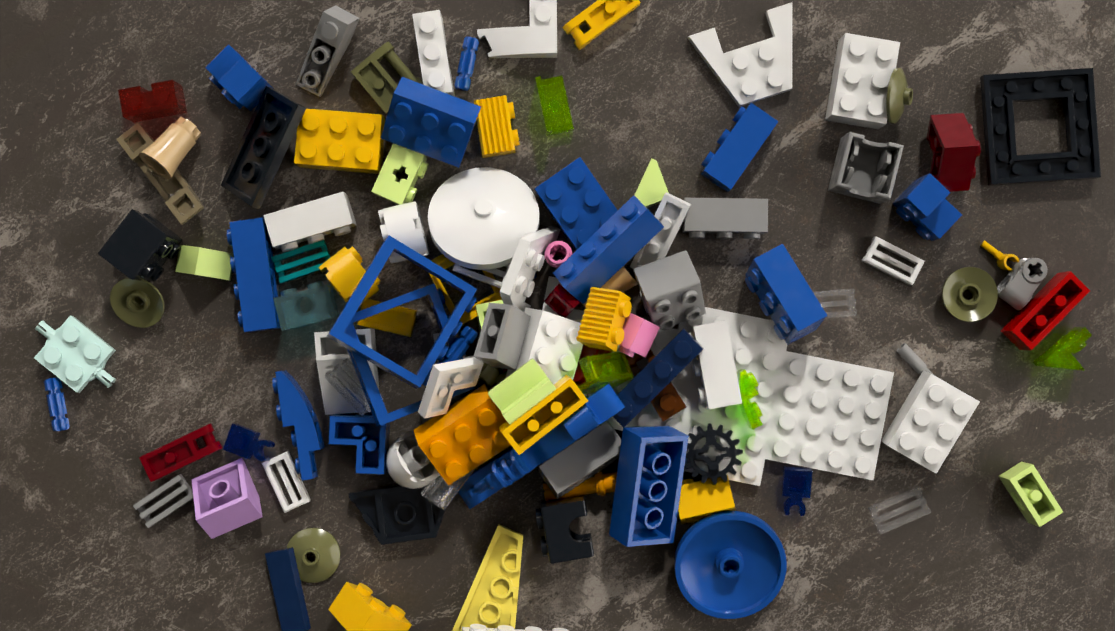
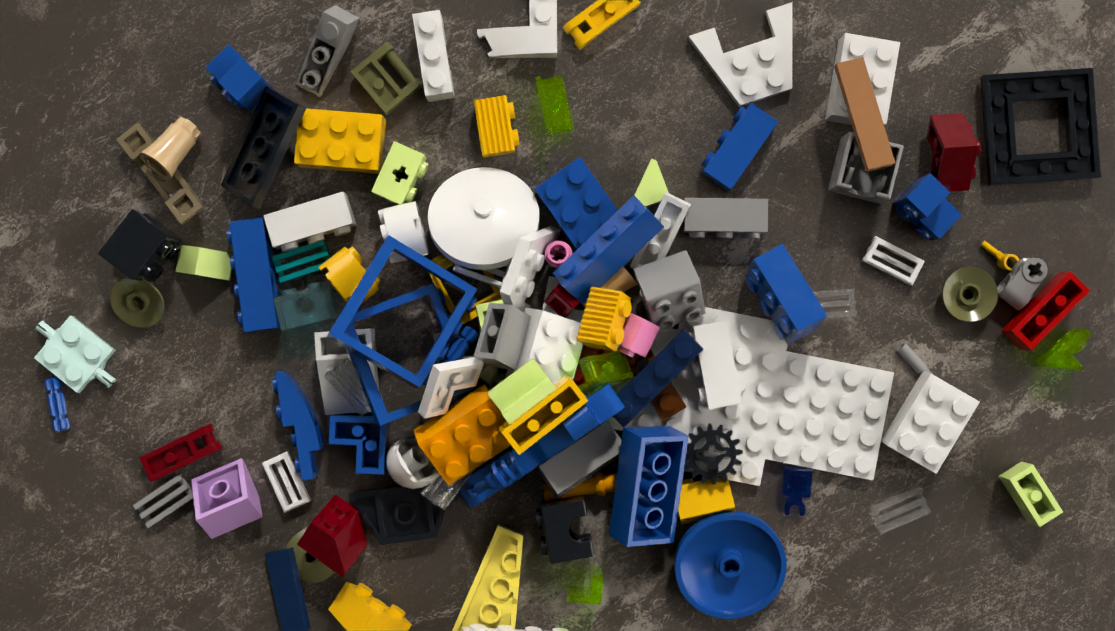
(163, 101): clear red brick -> none
(245, 443): clear blue plate -> none
(335, 536): none -> dark red slope
(396, 320): yellow tile -> none
(430, 122): blue brick -> none
(466, 63): blue axle -> none
(589, 594): none -> clear neon green panel
(747, 386): clear neon green slope -> none
(864, 114): none -> medium nougat tile
(897, 95): olive dish -> none

